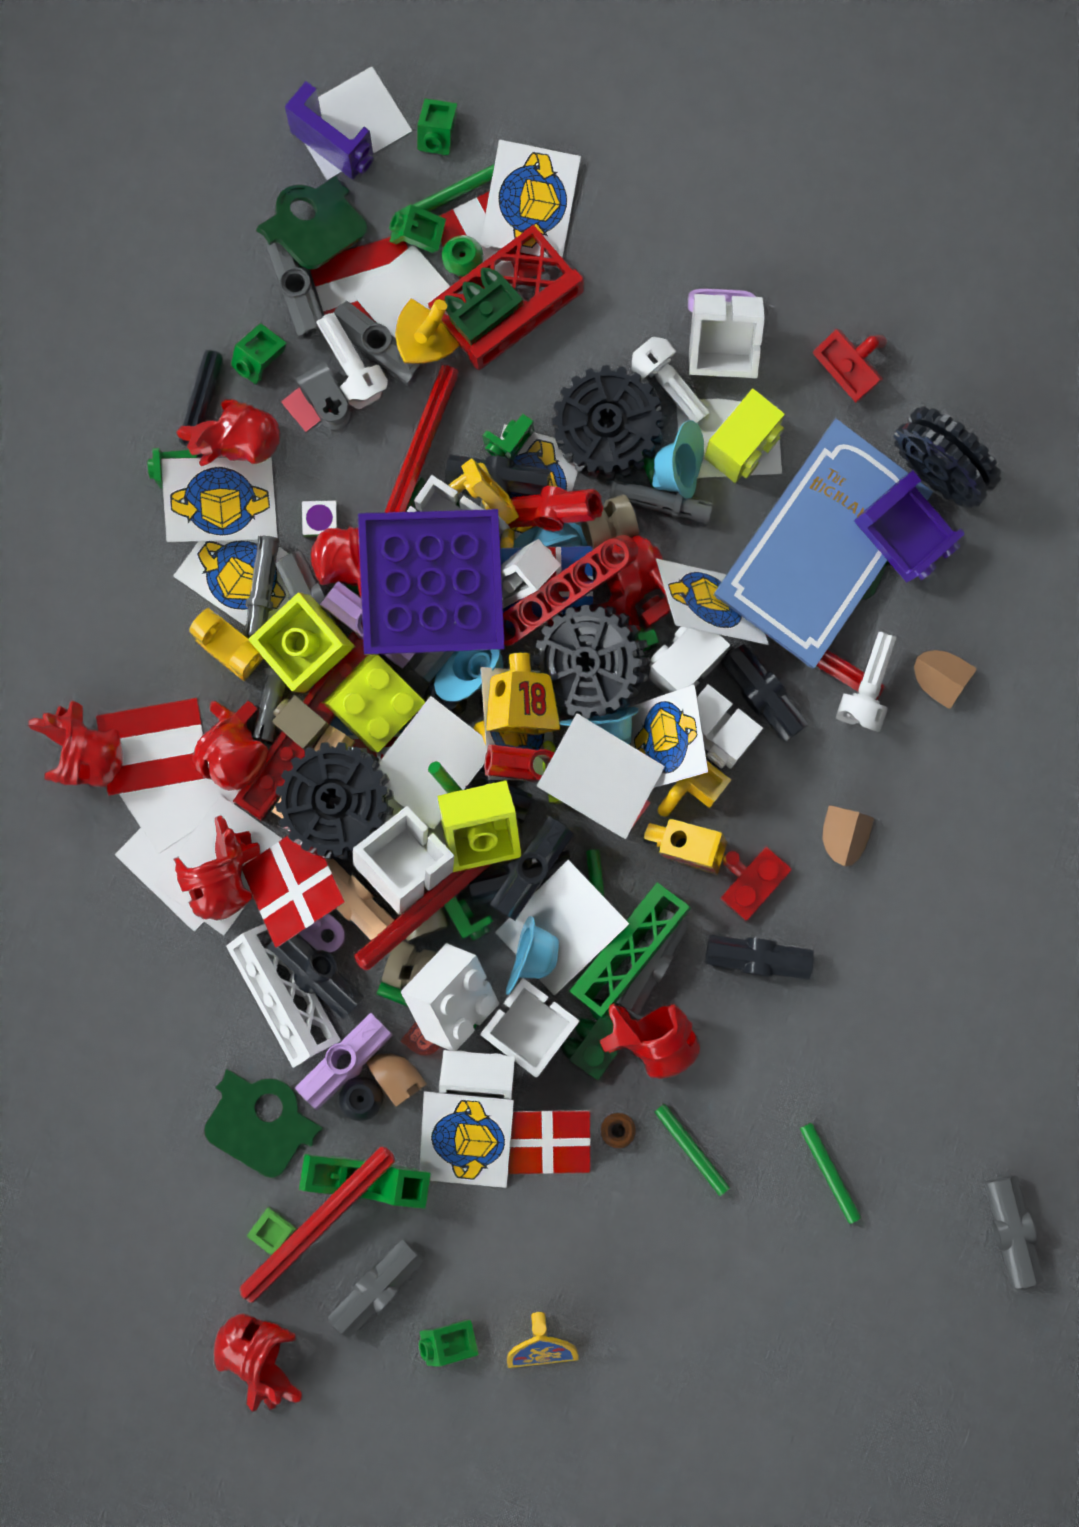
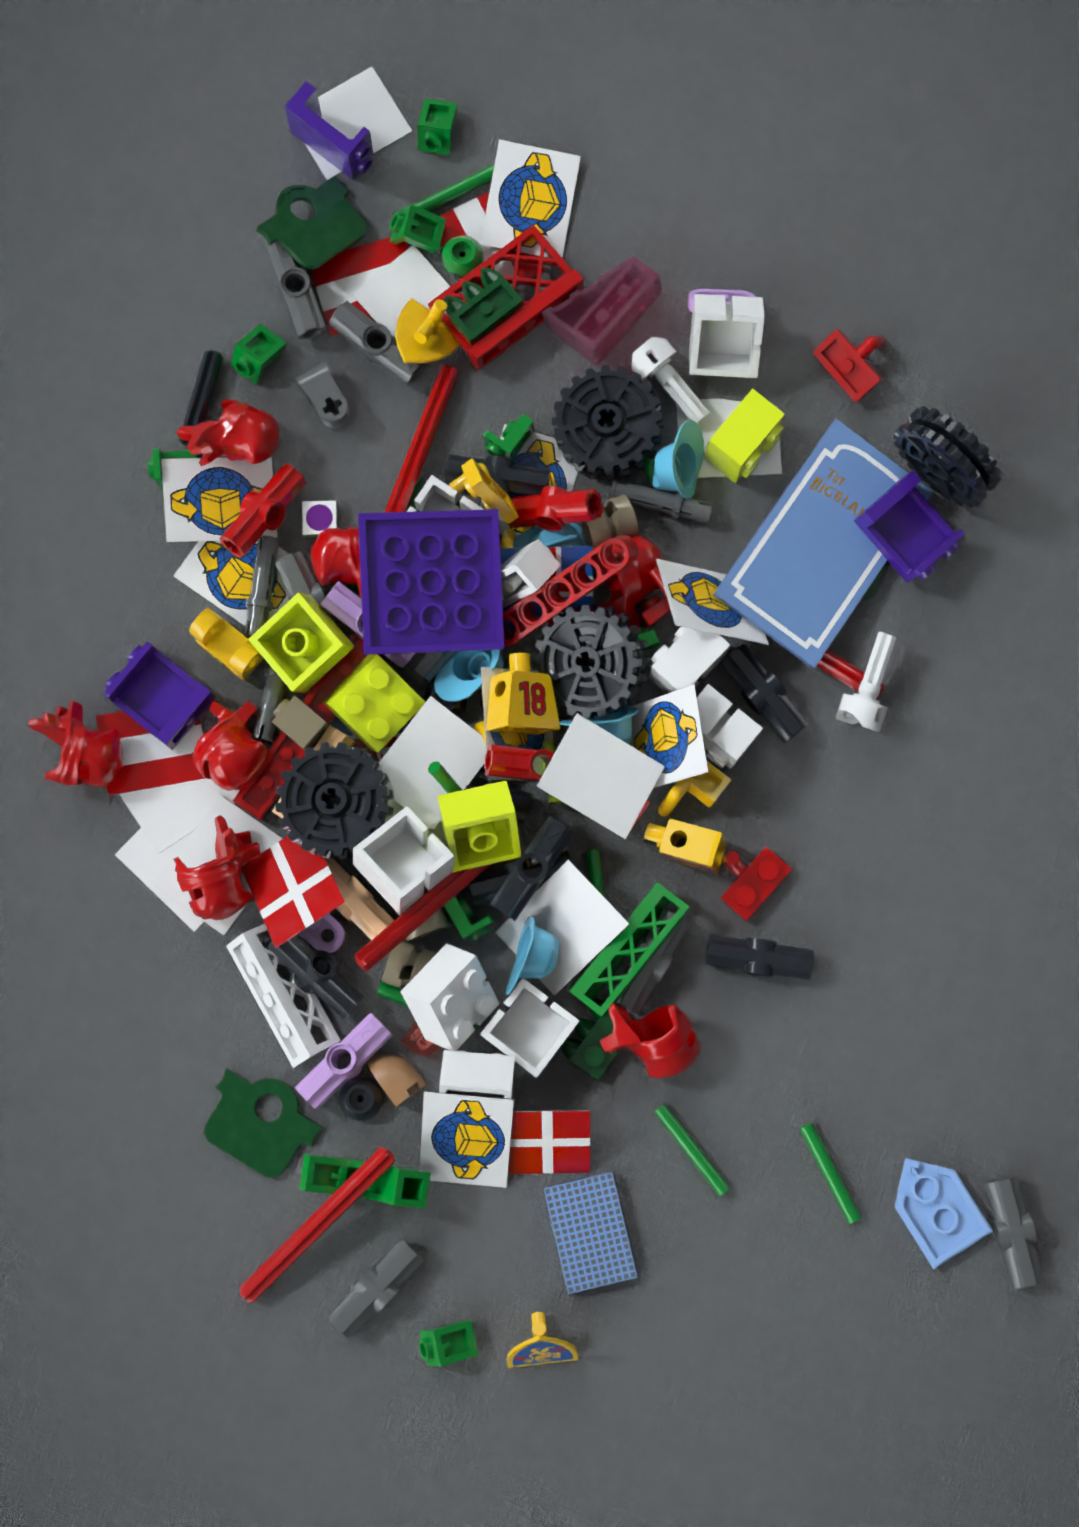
(158, 695): none -> dark purple panel
(250, 1351): red piece -> none
(263, 510): none -> red piece
(271, 1231): bright green tile -> none
(301, 410): coral sticker -> none
(363, 384): white piece -> none
(590, 1232): none -> medium blue tile
(606, 310): none -> clear pink wedge
(626, 1138): reddish brown plate -> none
(846, 834): medium nougat brick -> none
(938, 1211): none -> light blue tile
(943, 675): medium nougat brick -> none

